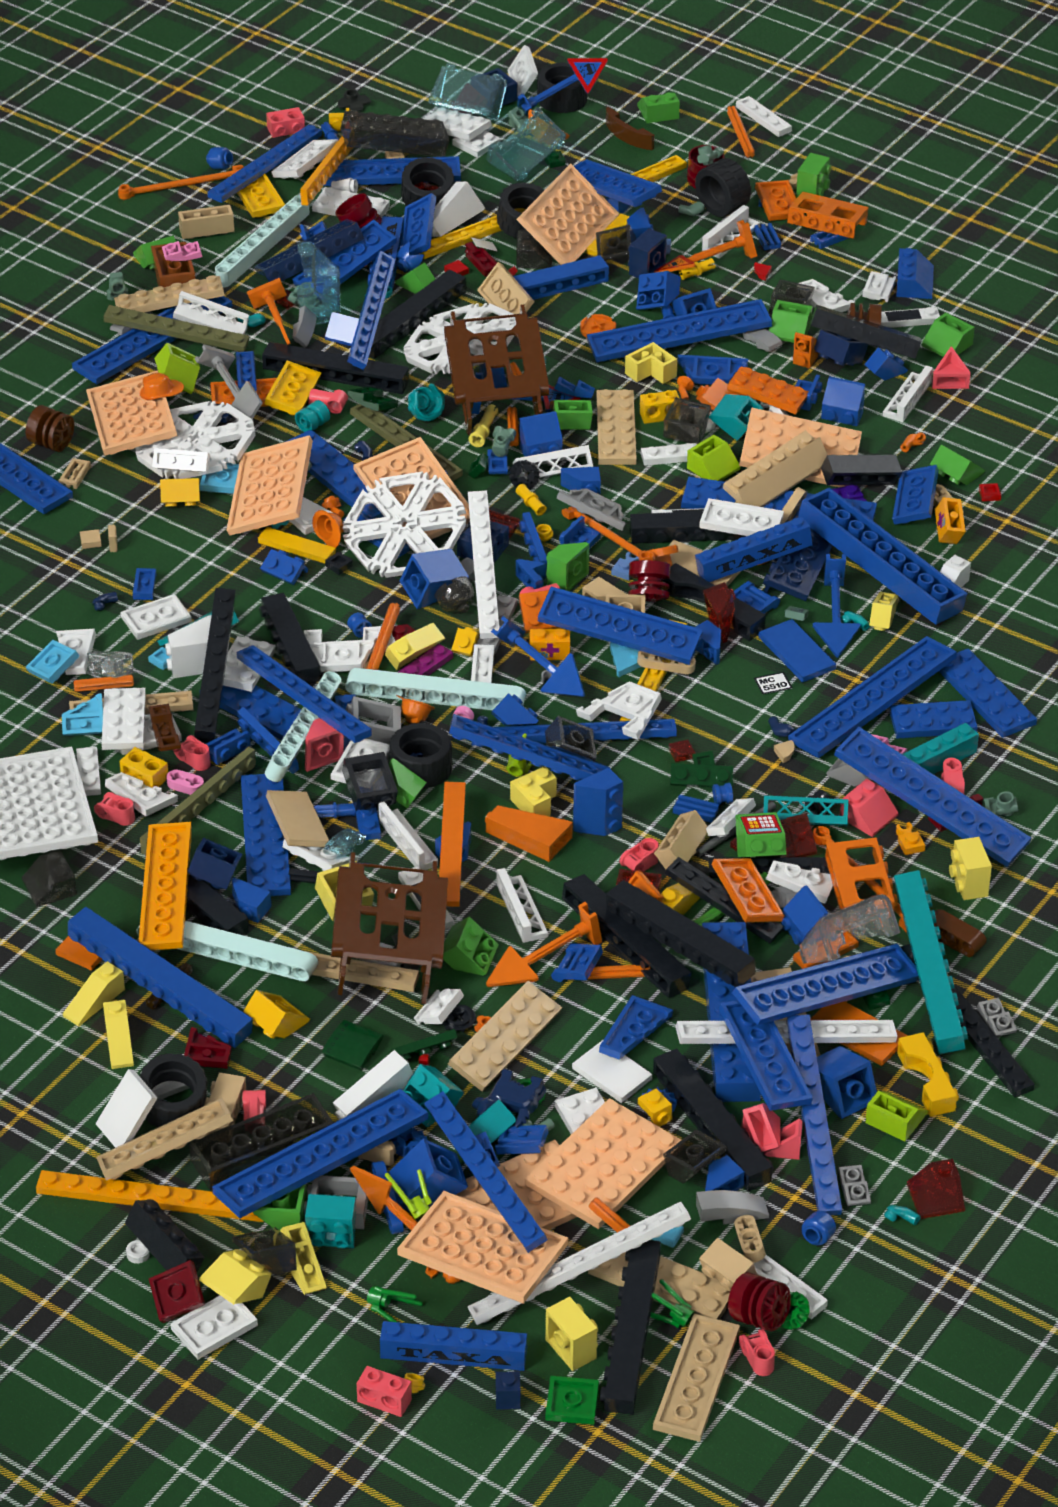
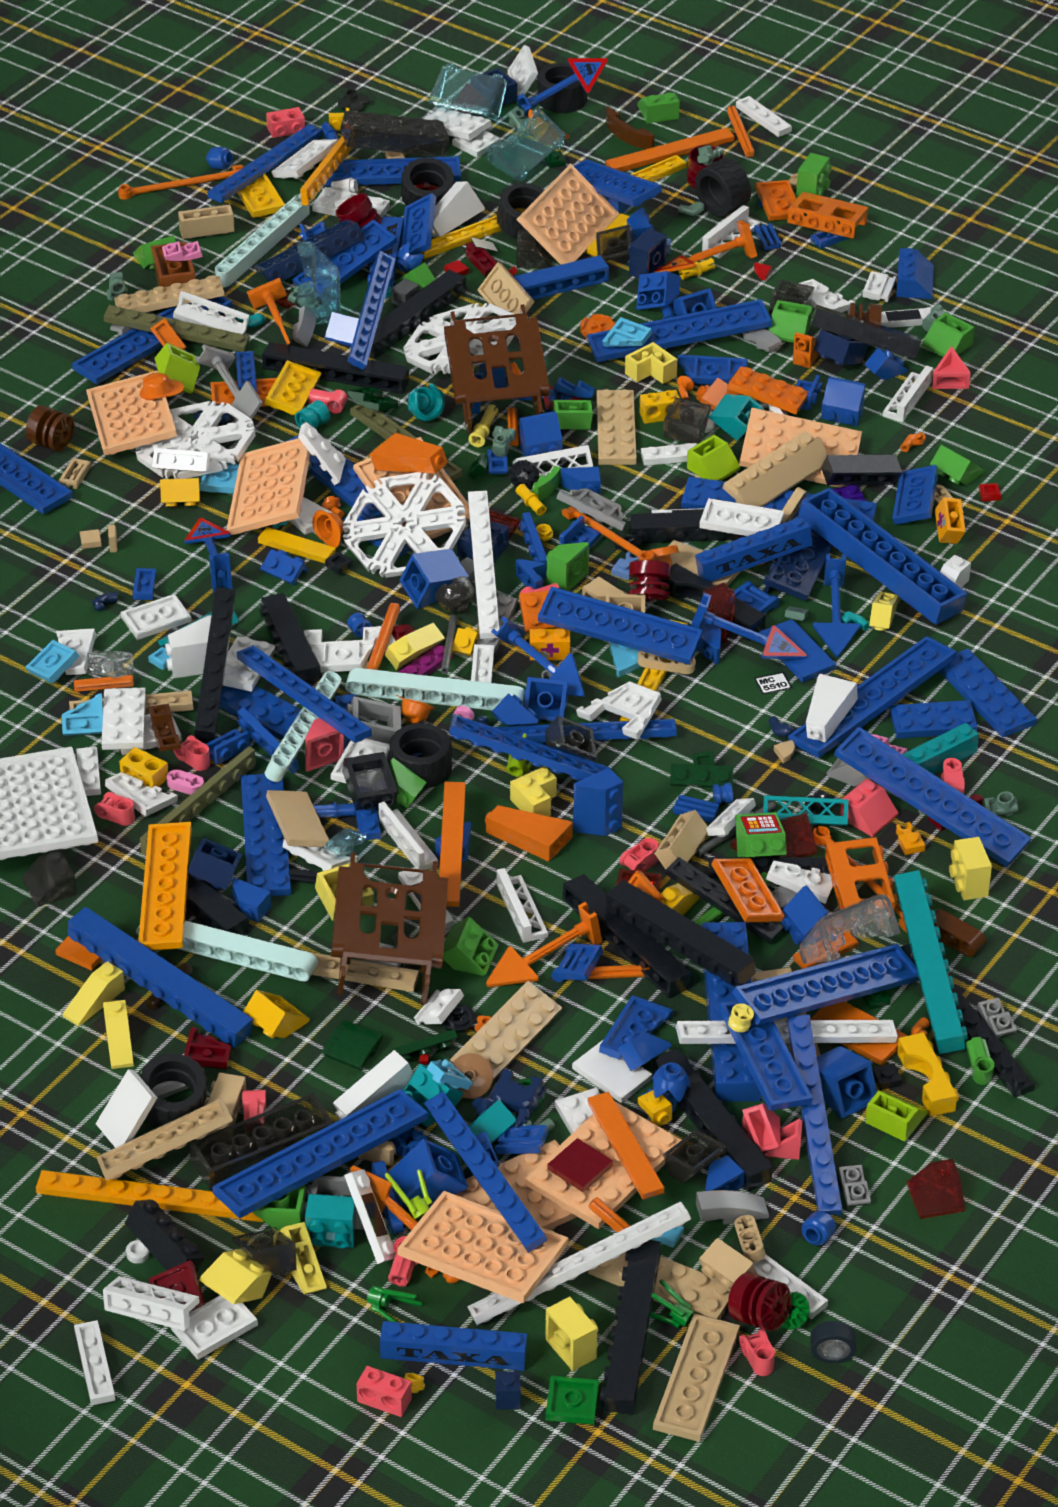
(94, 1362): none -> white plate
(148, 1305): none -> white fence
(166, 334): none -> orange tile
(219, 563): none -> blue piece
(329, 457): none -> white wing
(363, 447): dark blue arm -> none
(370, 1216): none -> white plate
(401, 1267): none -> coral piece
(403, 291): none -> dark grey brick
(408, 455): none -> orange slope
(447, 1073): none -> medium azure wing
(449, 644): none -> dark grey piece
(482, 1074): none -> medium nougat dish
(546, 697): none -> blue slope
(547, 484): none -> bright green slope
(580, 1165): none -> dark red tile
(625, 1145): none -> orange tile
(627, 334): none -> medium azure wing
(633, 539): none -> black plate
(641, 1049): none -> blue slope
(668, 150): none -> orange tile
(671, 1078): none -> blue piece
(681, 750): clear red tile -> none
(740, 1017): none -> light yellow wheel
(776, 644): none -> blue piece
(829, 706): none -> white slope
(833, 1342): none -> black wheel
(887, 1076): none -> black plate
(904, 1212): teal arm -> none
(920, 1027): none -> orange arm
(936, 312): none -> sand green plate
(980, 1060): none -> bright green piece

